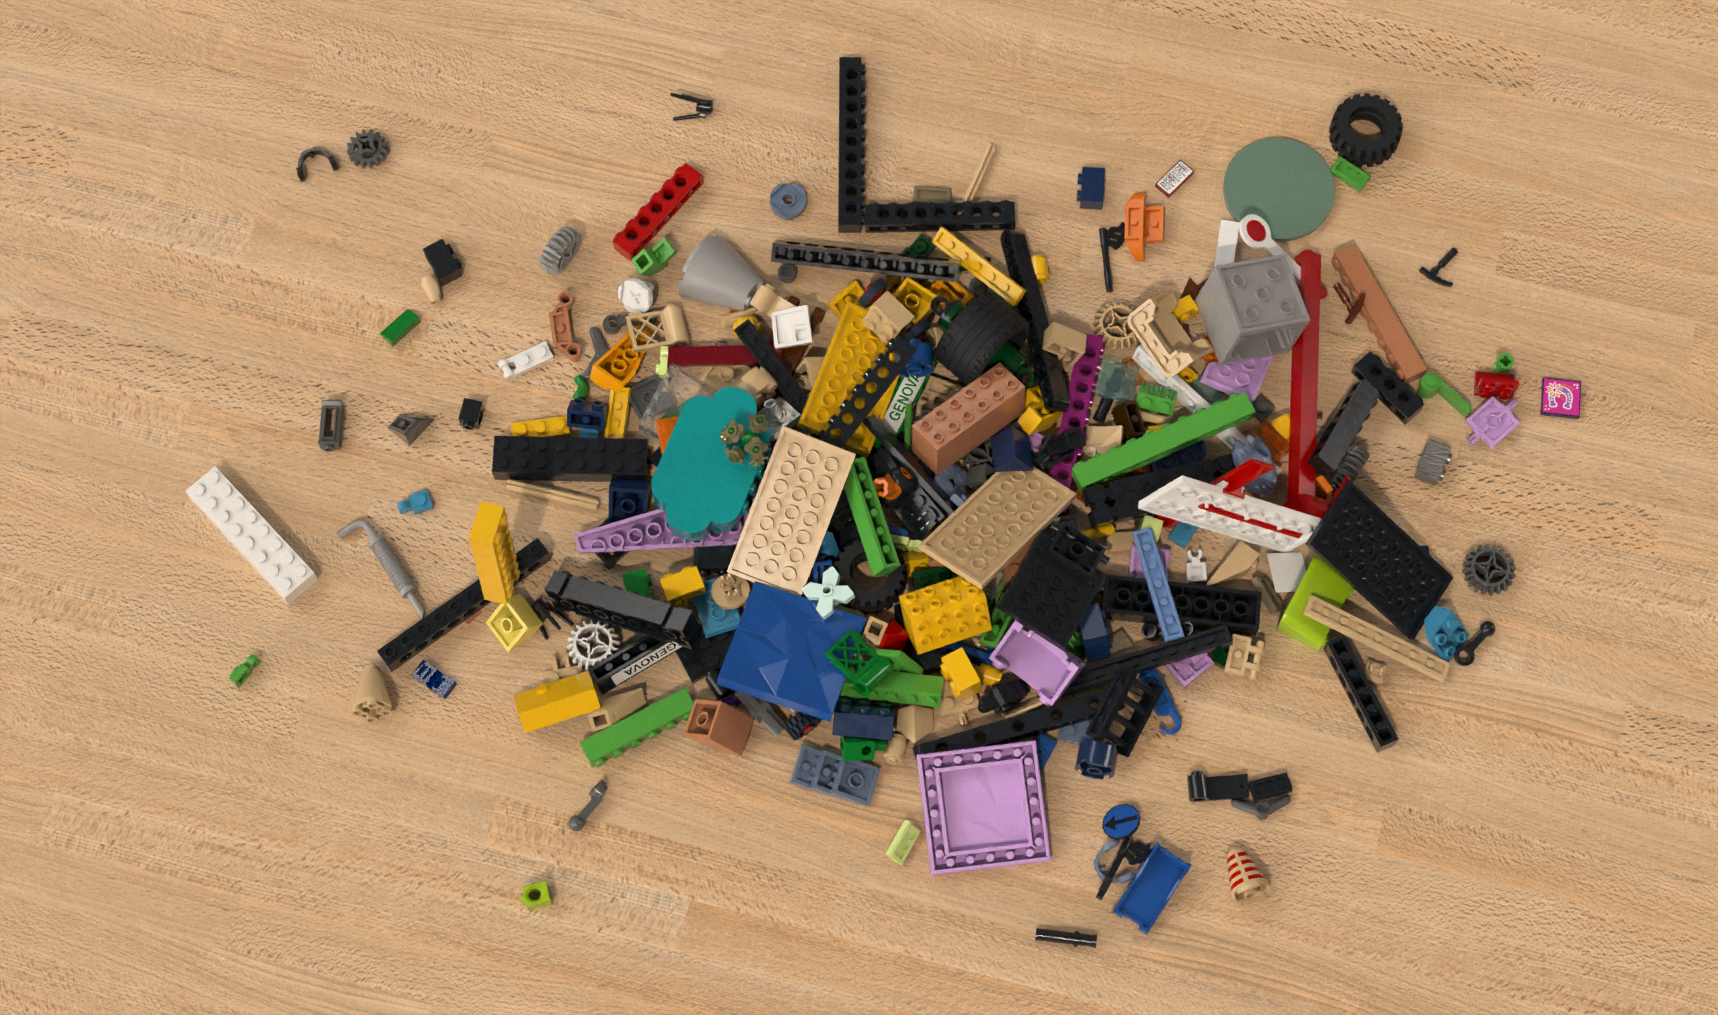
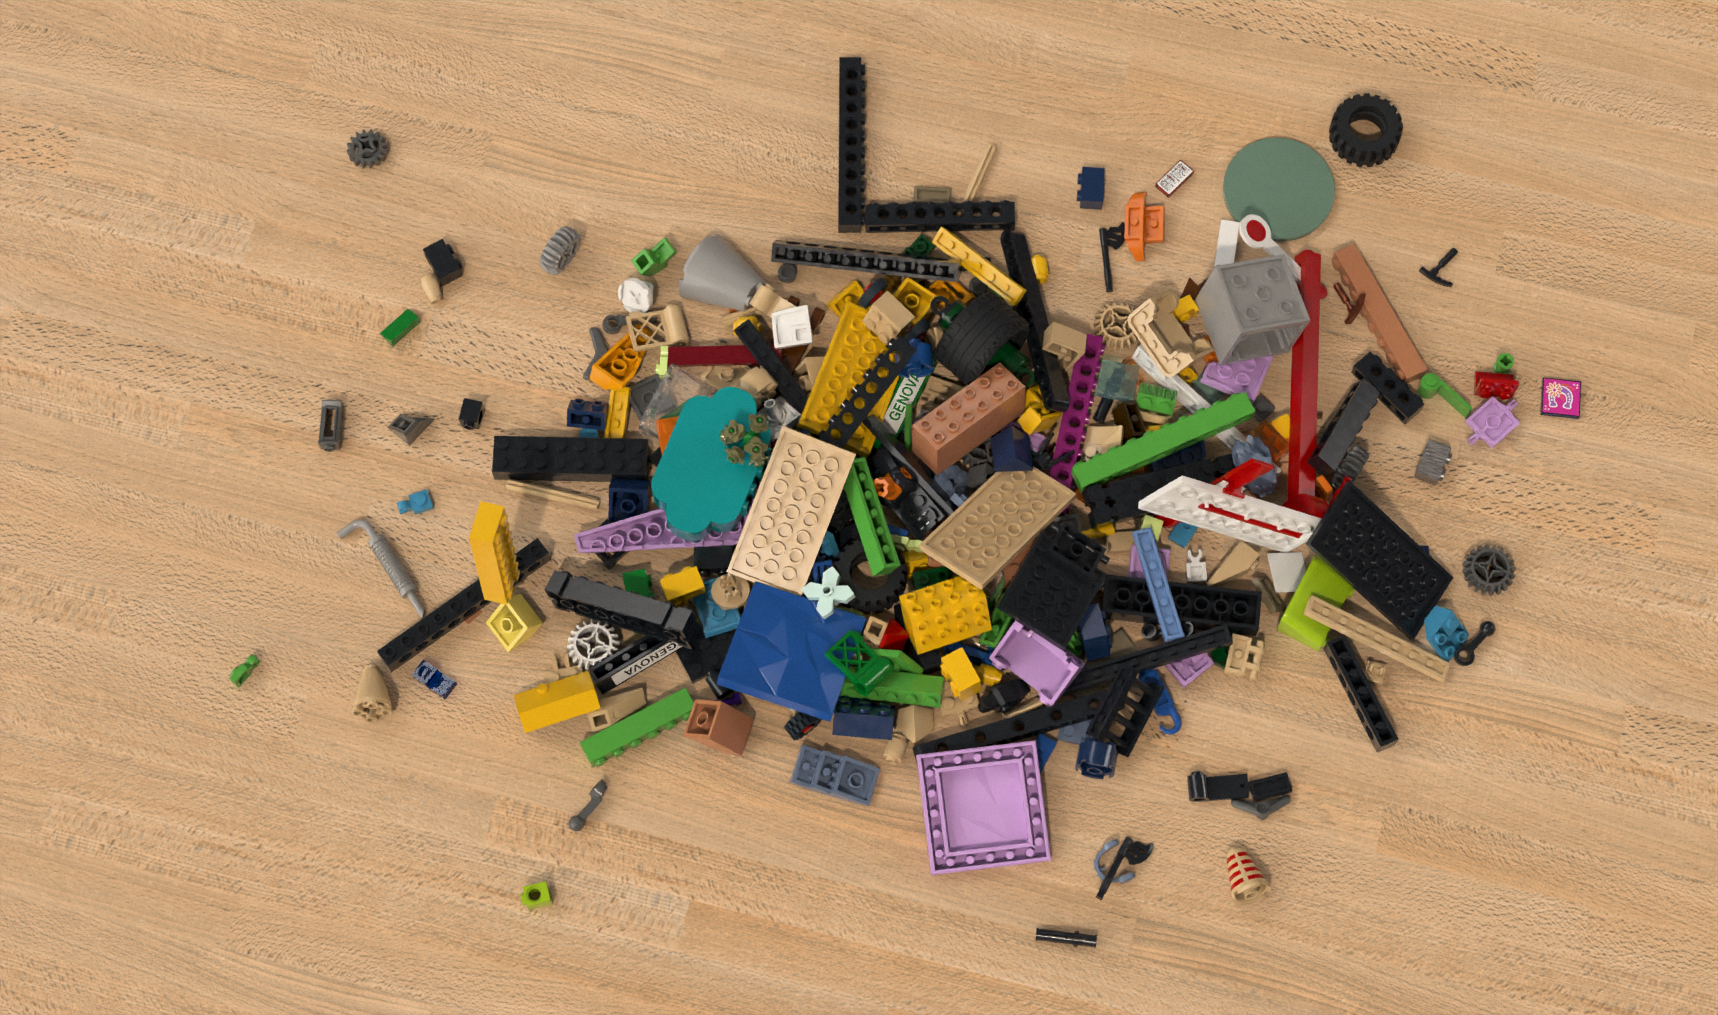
(251, 535): white brick -> none
(311, 152): black piece -> none
(526, 361): white plate -> none
(542, 427): yellow plate -> none
(543, 610): black plant -> none
(561, 327): nougat plate -> none
(582, 390): green arm -> none
(630, 248): red brick -> none
(703, 106): black plant -> none
(762, 713): dark grey piece -> none
(788, 191): sand blue plate -> none
(860, 748): green torso -> none
(903, 842): yellowish green plate -> none
(1065, 442): black slope -> none
(1121, 822): blue piece -> none
(1152, 888): blue piece -> none
(1350, 174): bright green plate -> none

